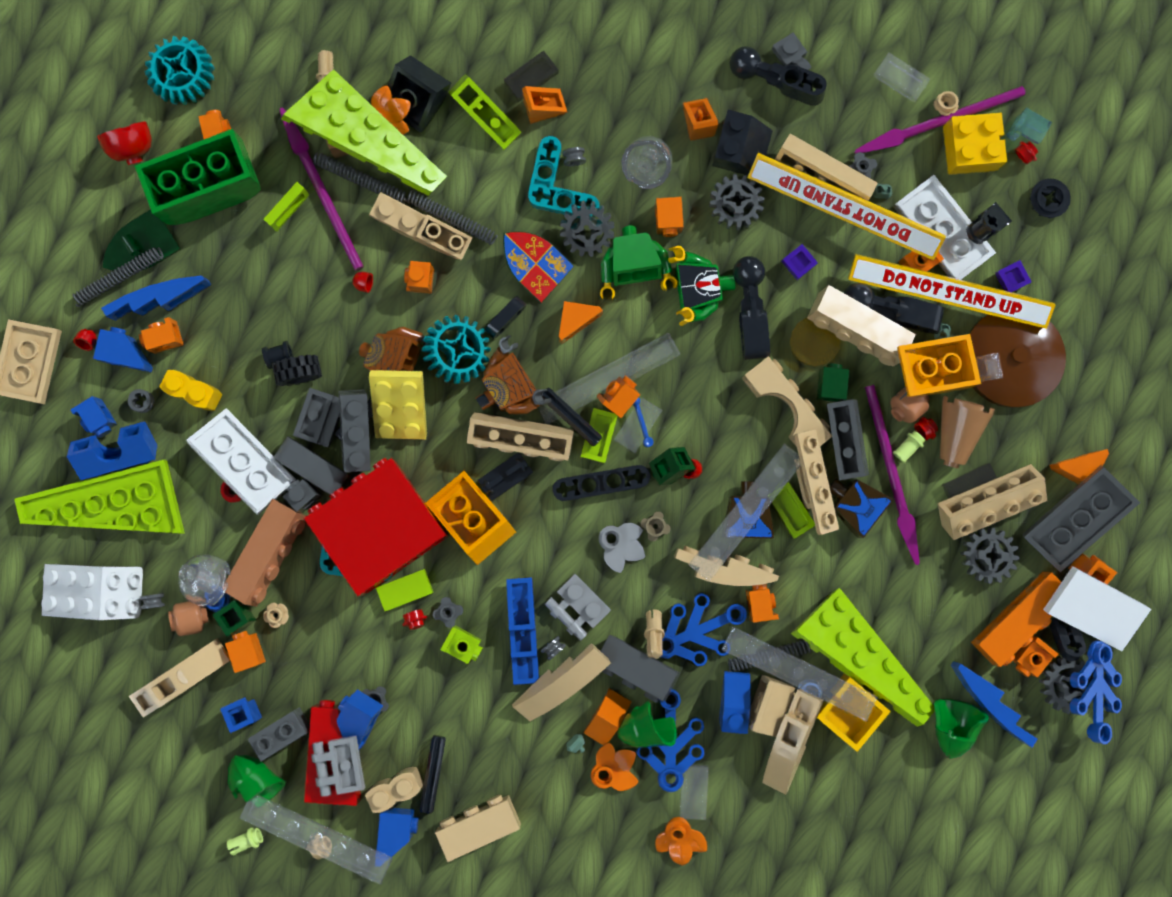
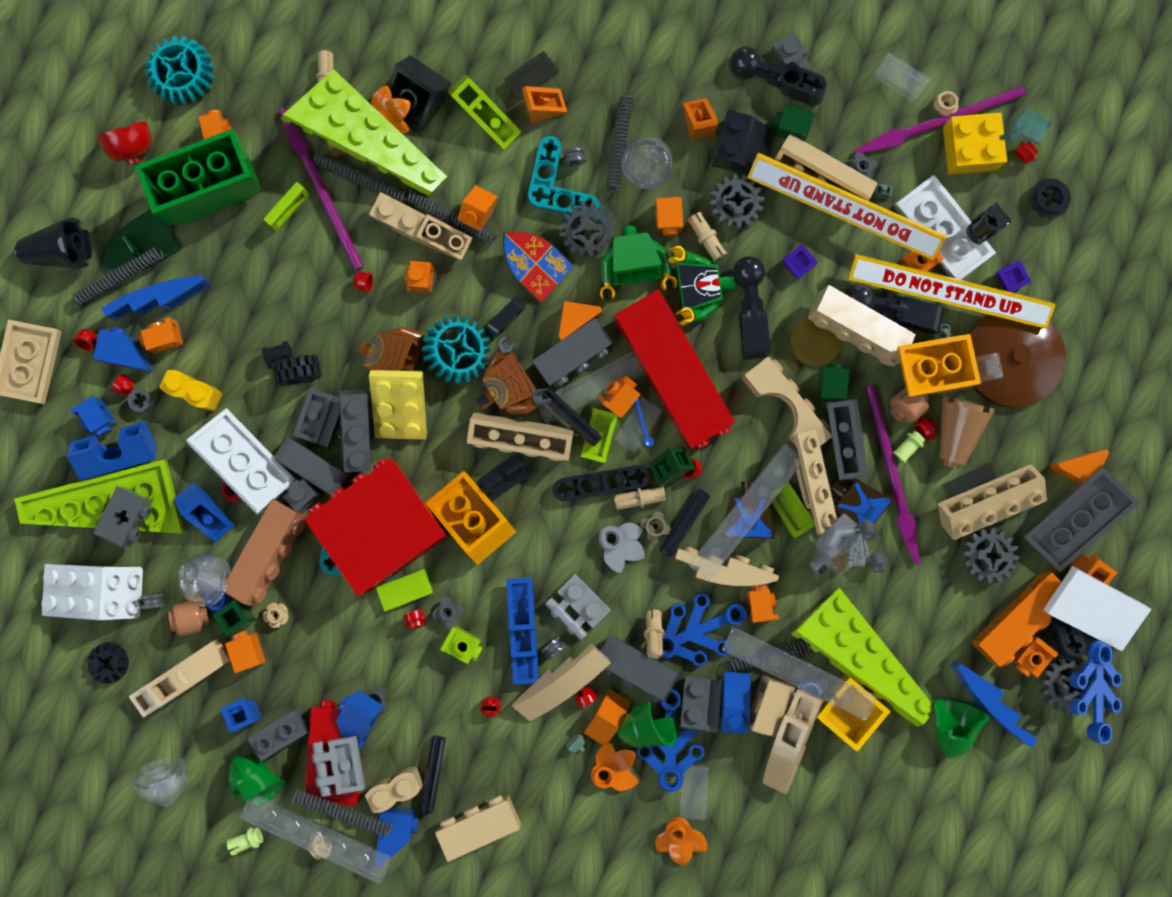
(57, 245): none -> black cone
(113, 524): none -> dark grey brick
(119, 663): none -> black gear
(123, 385): none -> red hinge
(161, 781): none -> clear cylinder
(203, 512): none -> blue slope
(358, 823): none -> dark grey piece
(477, 208): none -> orange brick
(490, 701): none -> red hinge
(573, 354): none -> dark grey brick
(586, 699): none -> red hinge
(620, 145): none -> dark grey piece
(640, 498): none -> tan axle
(674, 370): none -> red brick
(684, 523): none -> black axle
(700, 704): none -> dark grey plate
(707, 237): none -> tan pin
(794, 122): none -> dark green brick
(846, 547): none -> light grey torso

